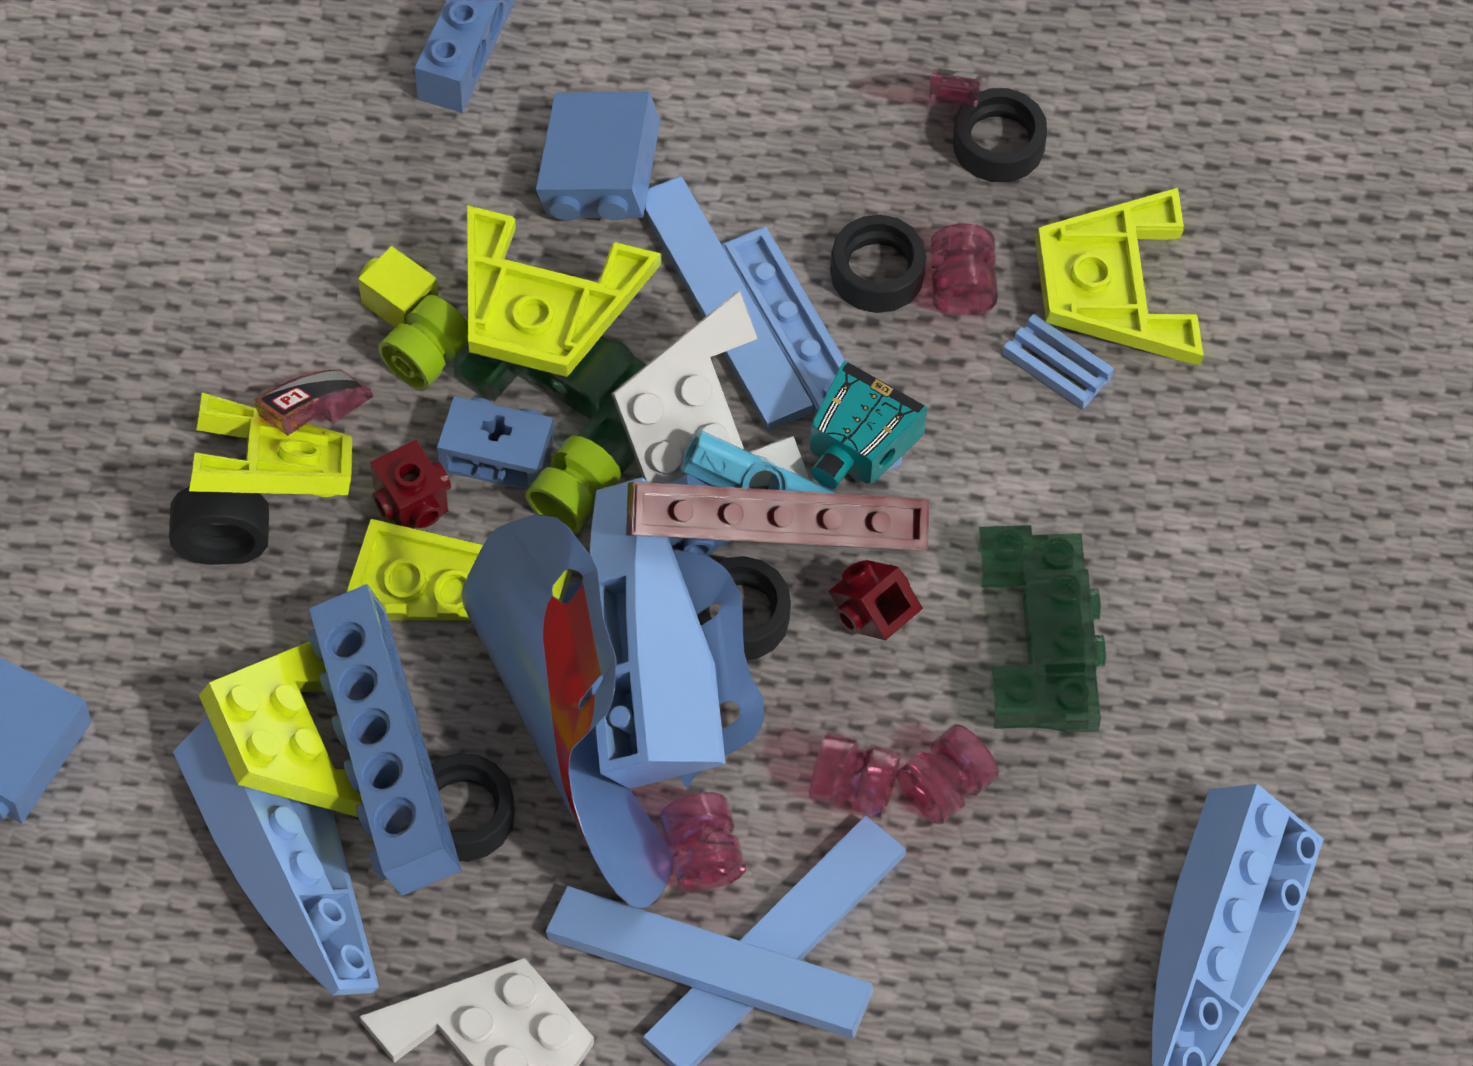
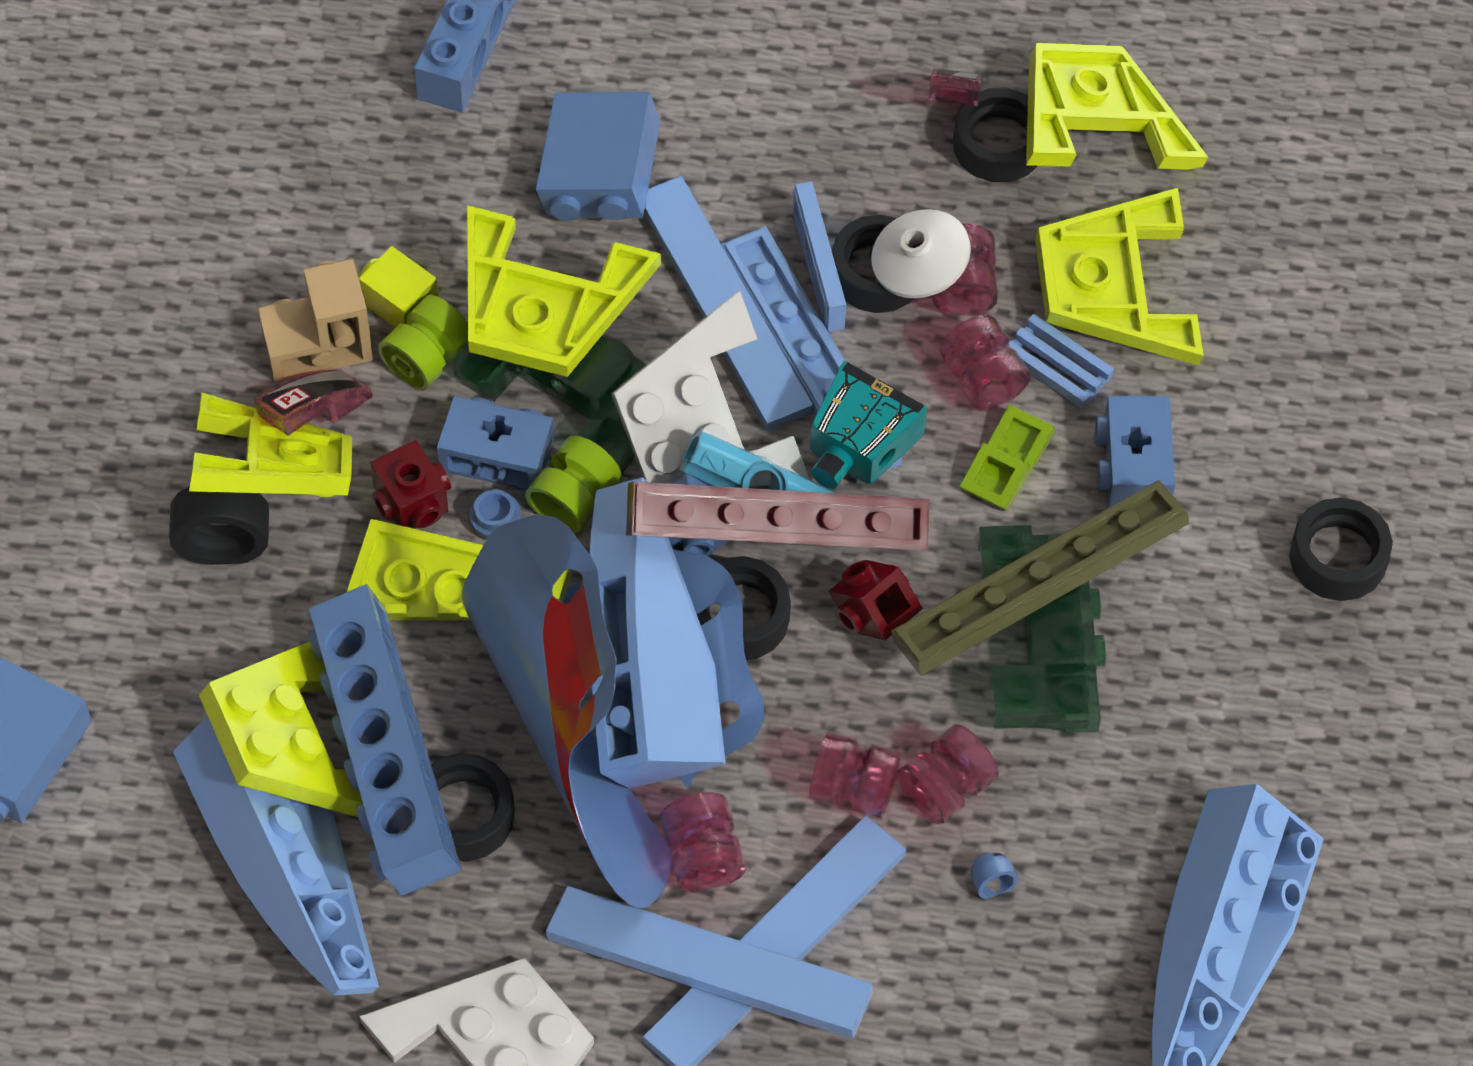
(322, 329): none -> tan brick
(493, 510): none -> medium blue plate
(818, 257): none -> light blue tile
(926, 268): none -> white dish
(984, 362): none -> clear pink wheel
(991, 867): none -> medium blue hinge
(1008, 458): none -> lime slope
(1039, 577): none -> olive tile
(1101, 92): none -> neon yellow wing
(1138, 426): none -> medium blue brick
(1336, 583): none -> black tyre

